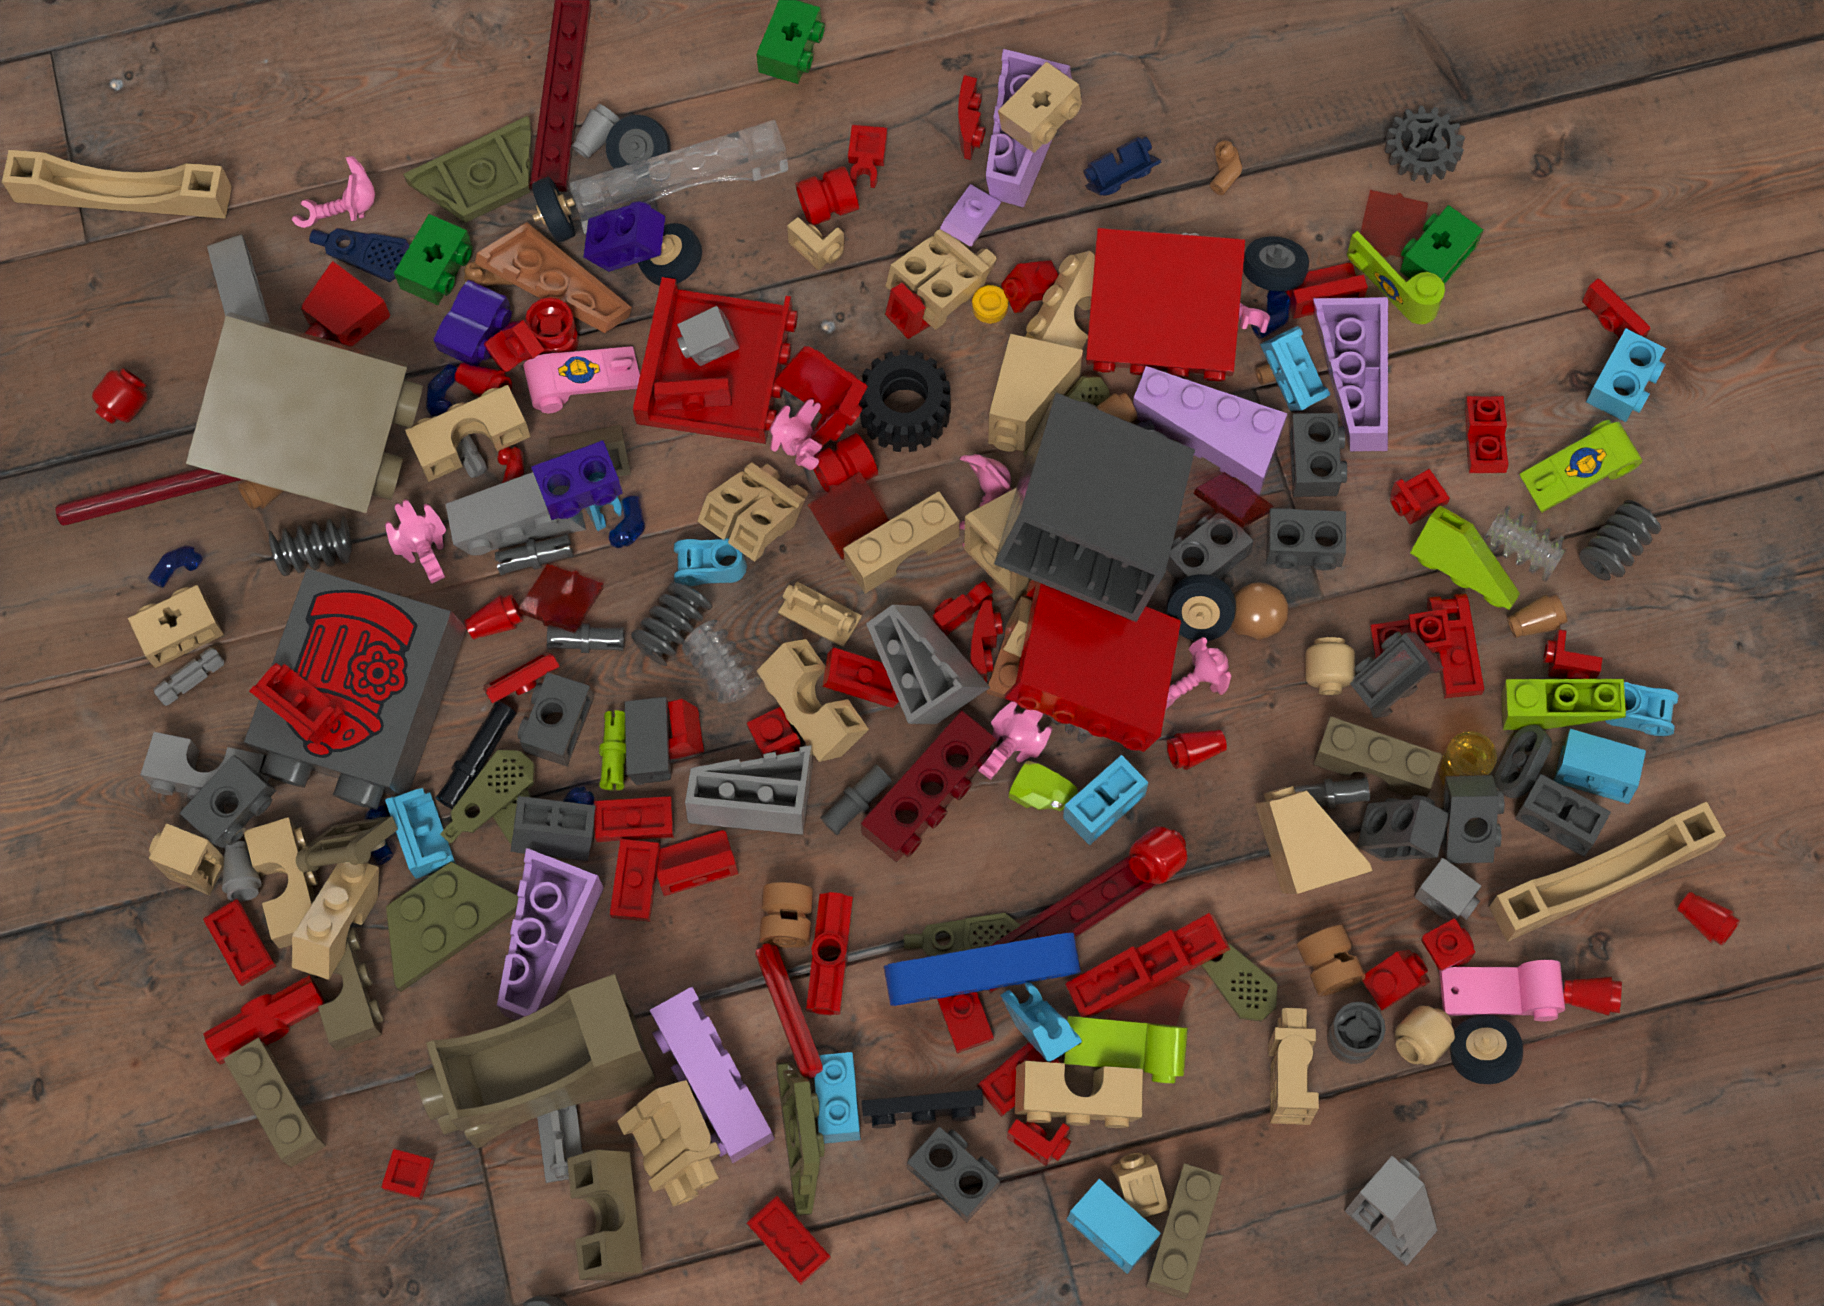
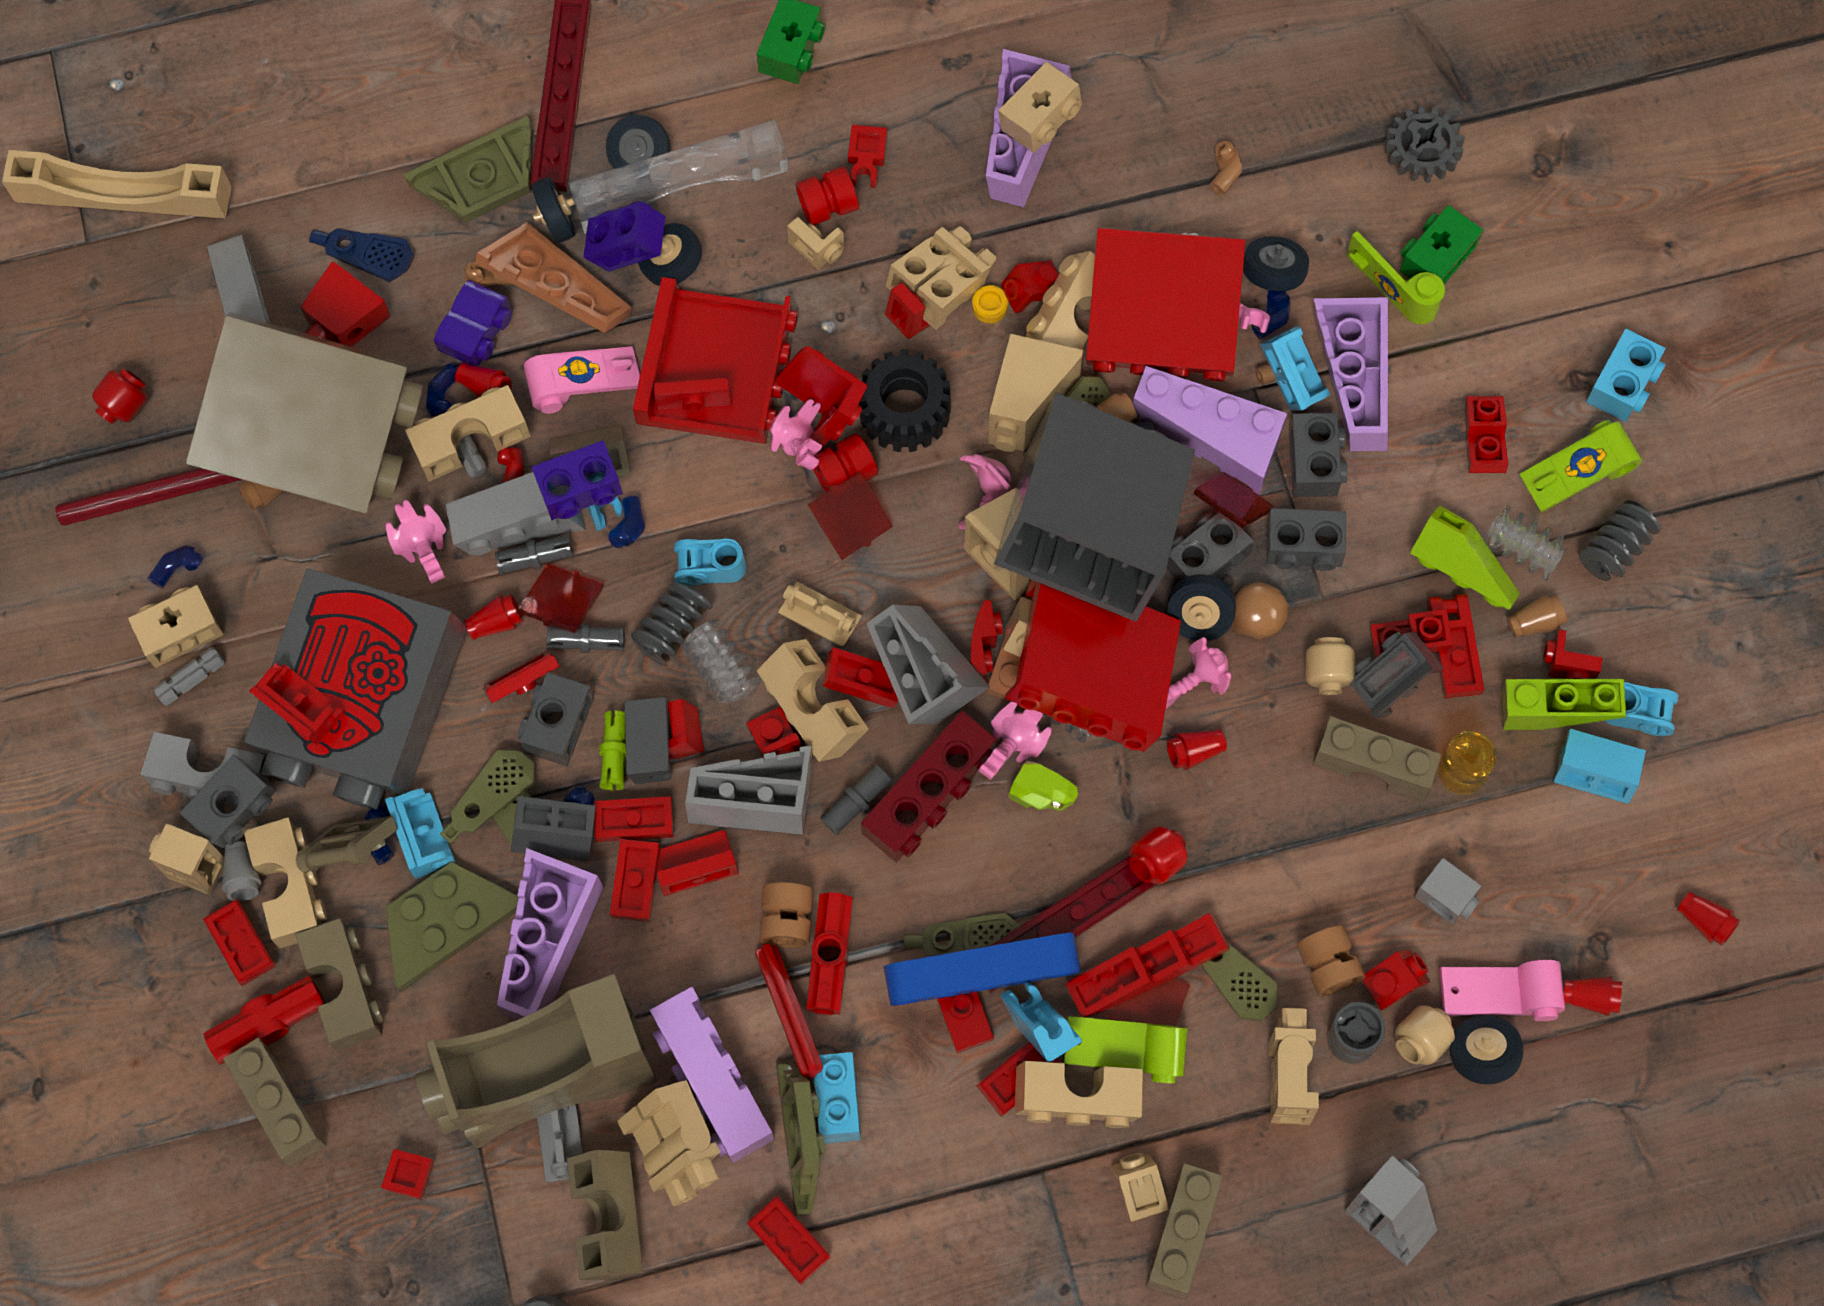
(311, 547): dark grey piece -> none
(322, 933): tan arch -> none
(356, 198): bright pink piece -> none
(434, 259): green brick -> none
(476, 755): black pin -> none
(513, 345): red bracket -> none
(553, 325): red wheel -> none
(594, 130): light grey cone -> none
(707, 336): light grey brick -> none
(752, 509): tan hips -> none
(881, 551): tan arch -> none
(922, 1108): black plate -> none
(946, 1180): dark grey brick -> none
(954, 613): red plate -> none
(969, 119): red slope -> none
(970, 215): lavender plate -> none
(1032, 1140): red bracket -> none
(1105, 800): medium azure brick -> none
(1107, 176): dark blue hinge -> none
(1113, 1226): medium azure hinge -> none
(1306, 842): tan slope -> none
(1328, 282): red panel -> none
(1338, 792): dark grey pin -> none
(1392, 222): clear red piece -> none
(1403, 829): dark grey brick -> none
(1418, 496): red bracket -> none
(1449, 945): red bracket -> none
(1468, 799): dark grey brick -> none
(1523, 761): dark grey plate -> none
(1562, 815): dark grey brick -> none
(1613, 311): red plate -> none
(1632, 862): tan arch -> none

